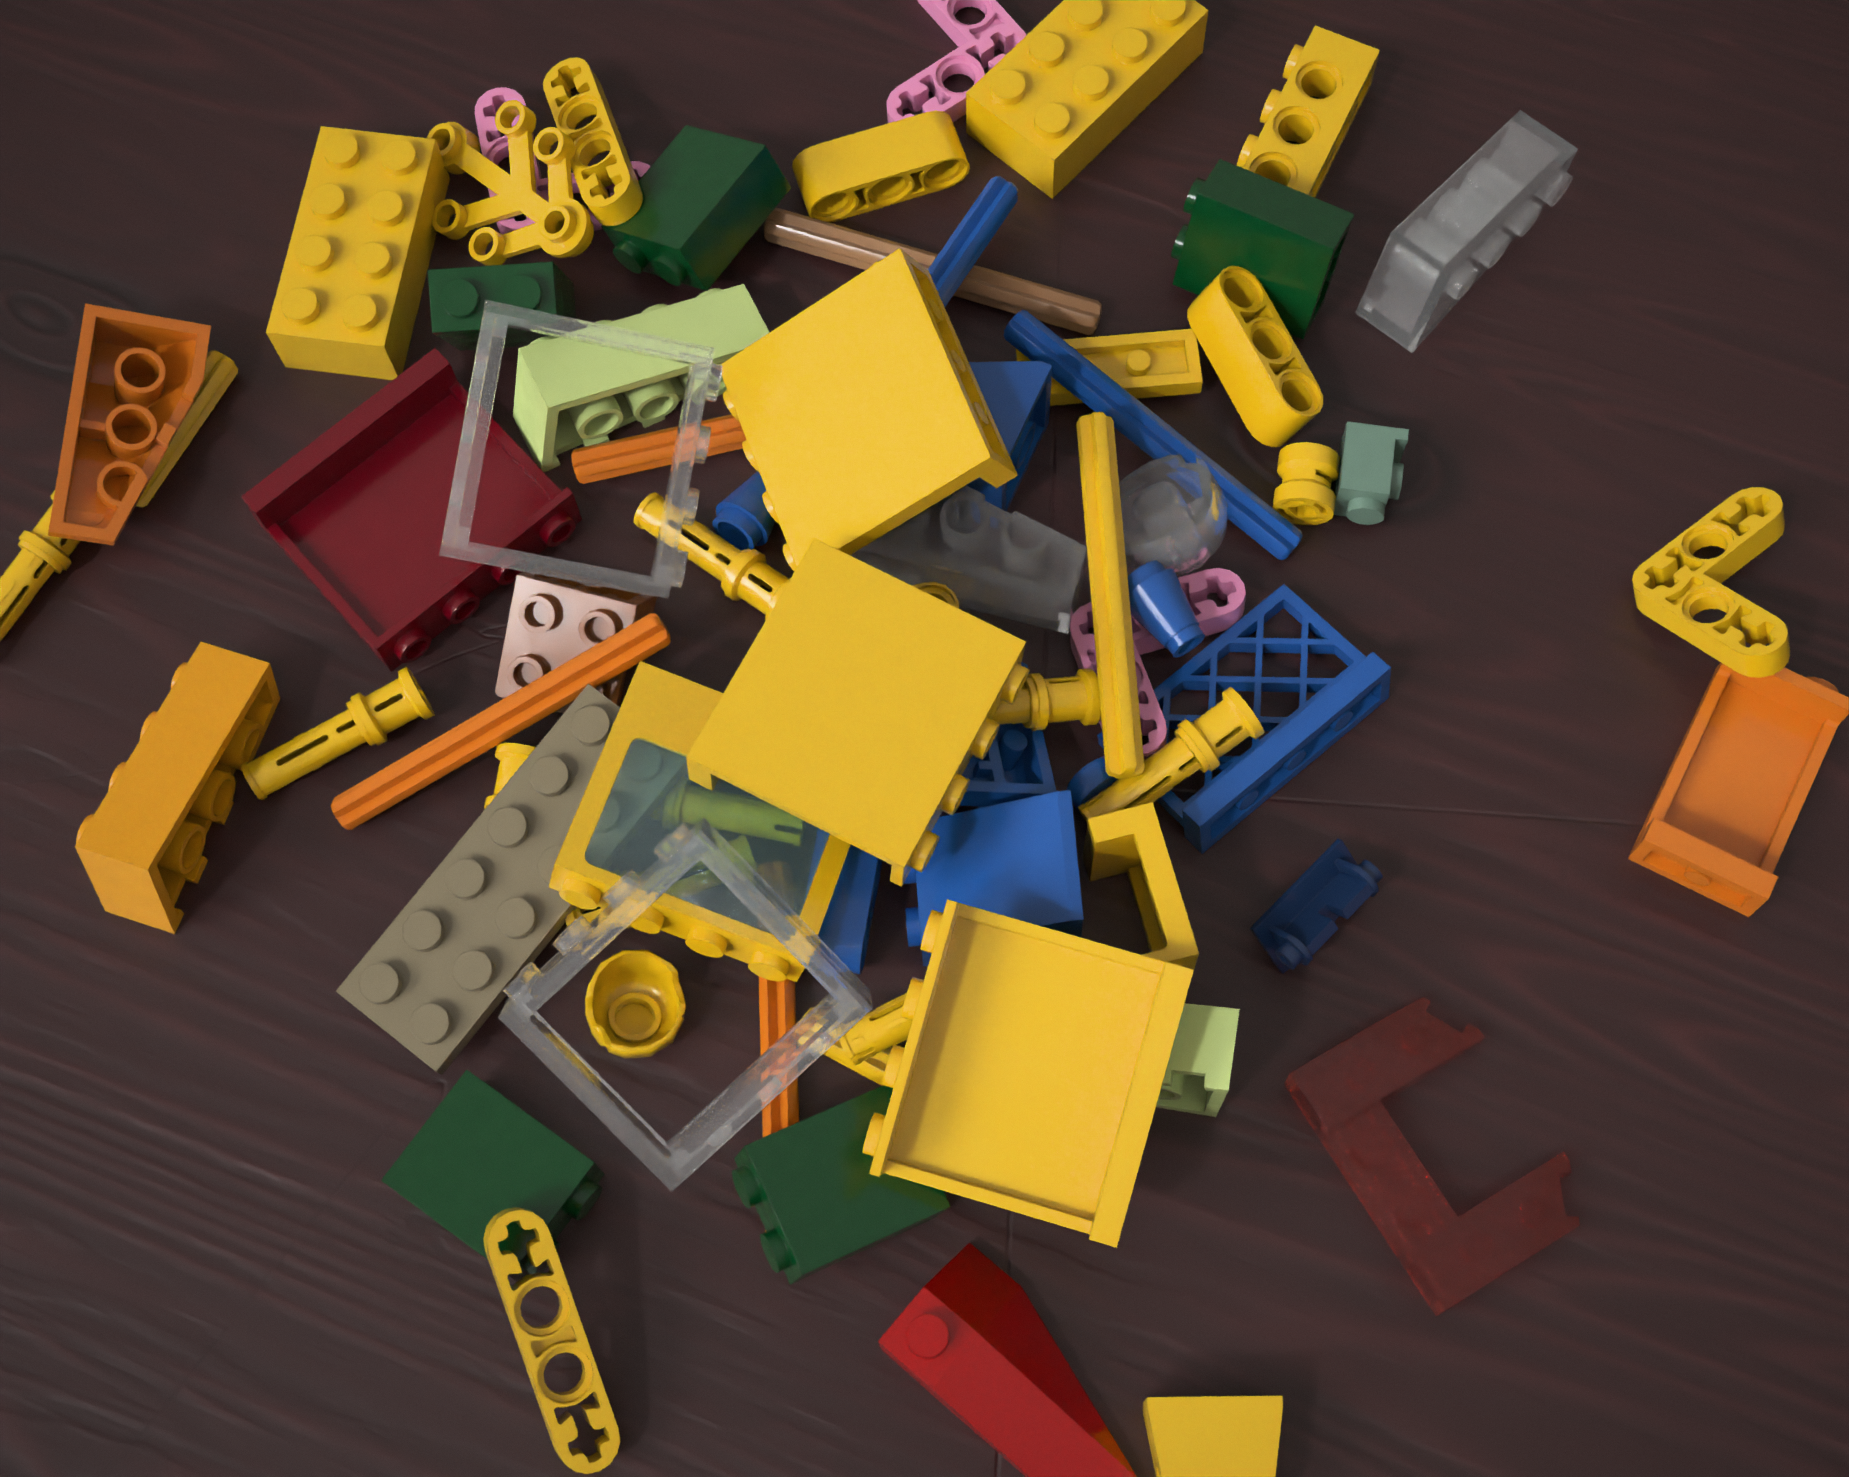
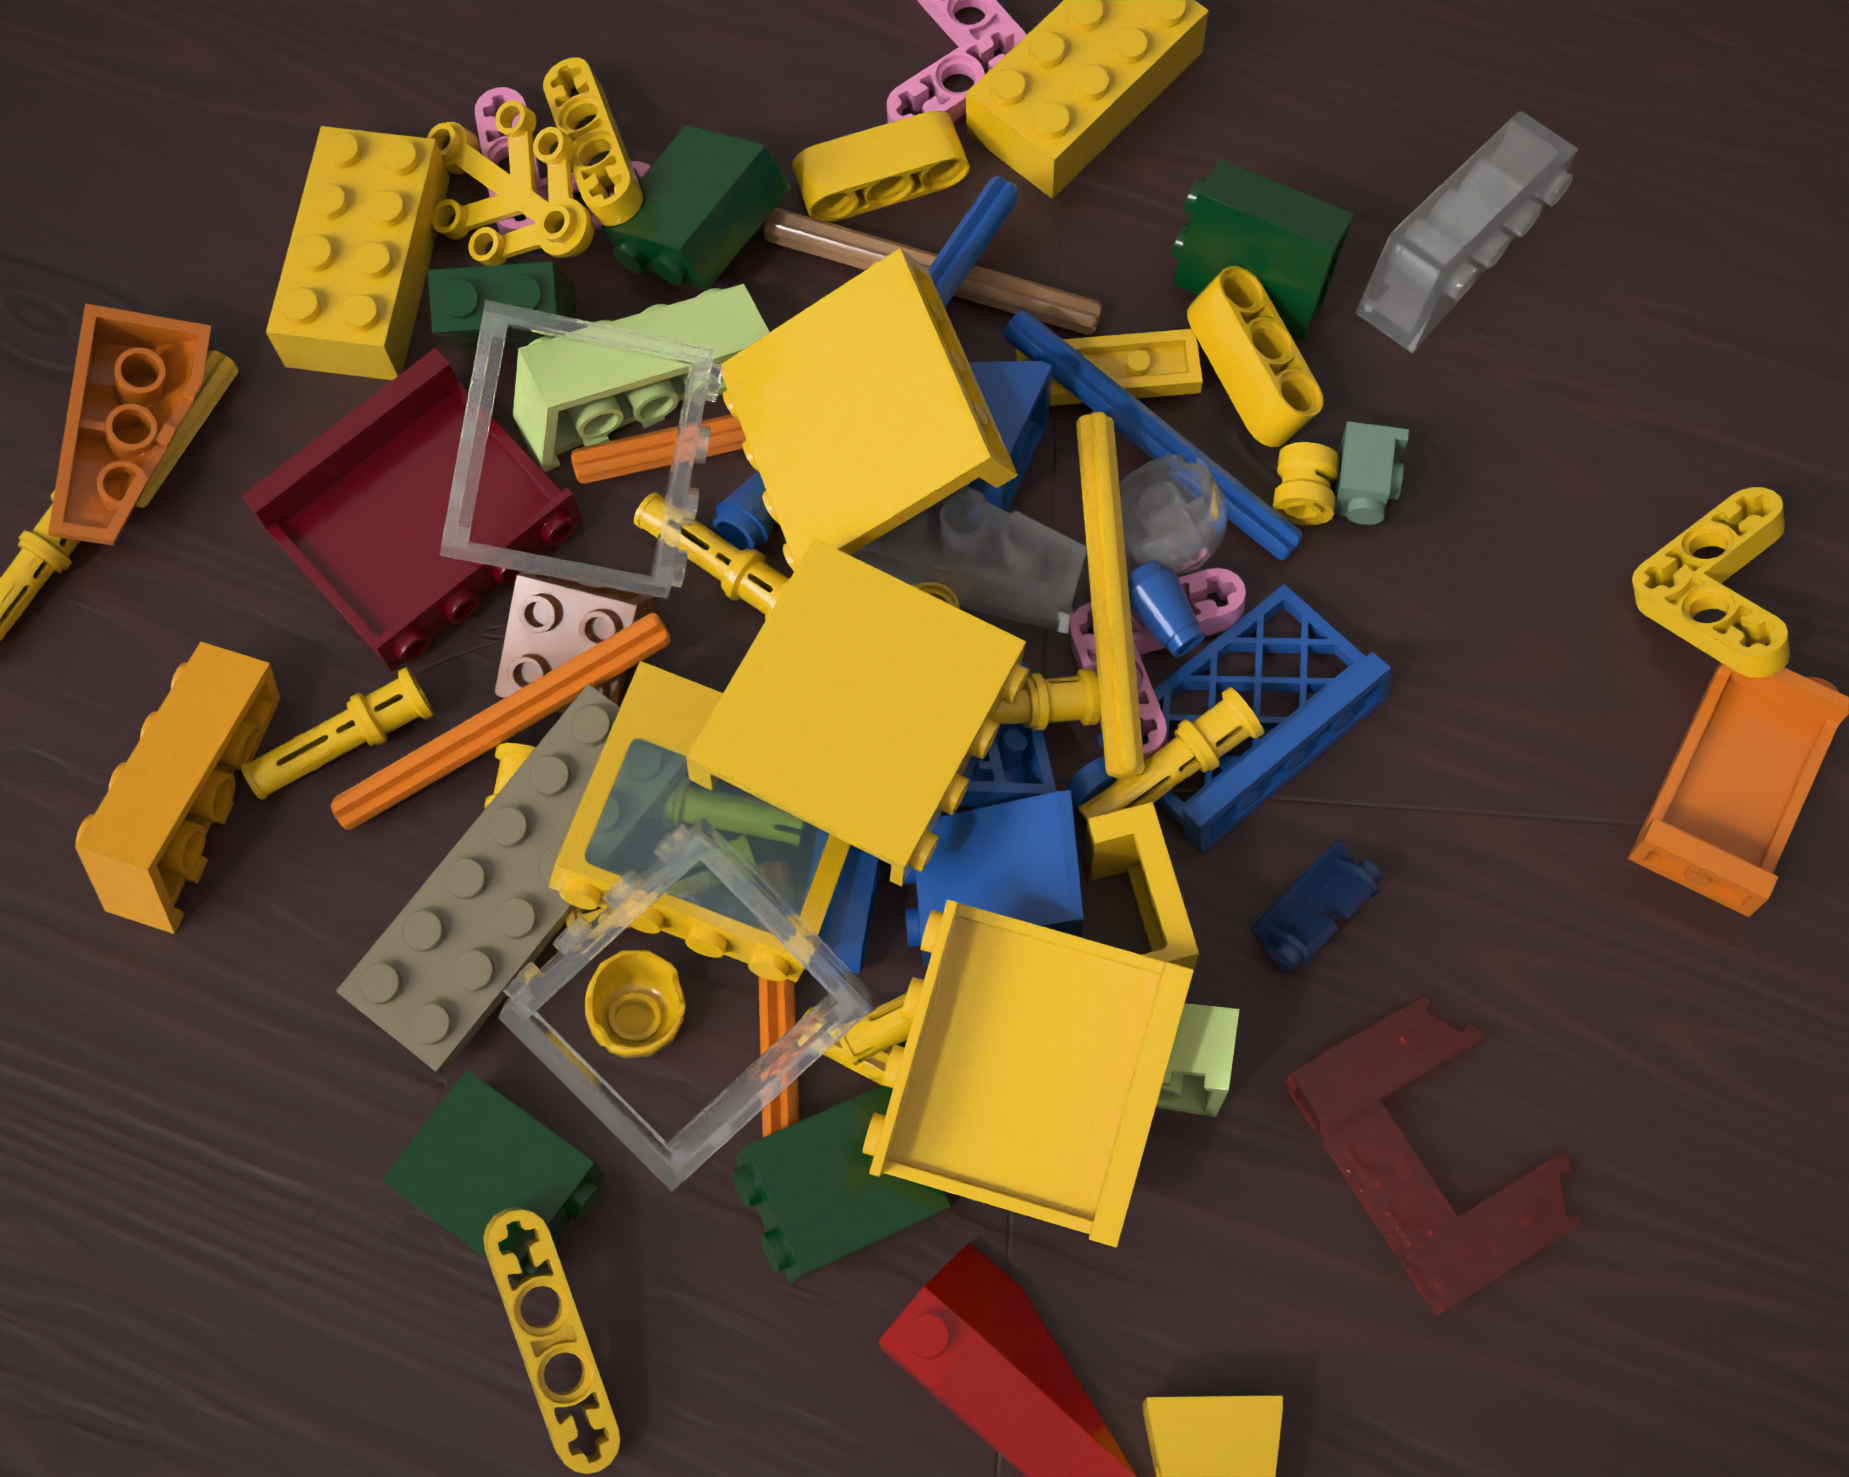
(1325, 68): yellow brick -> none

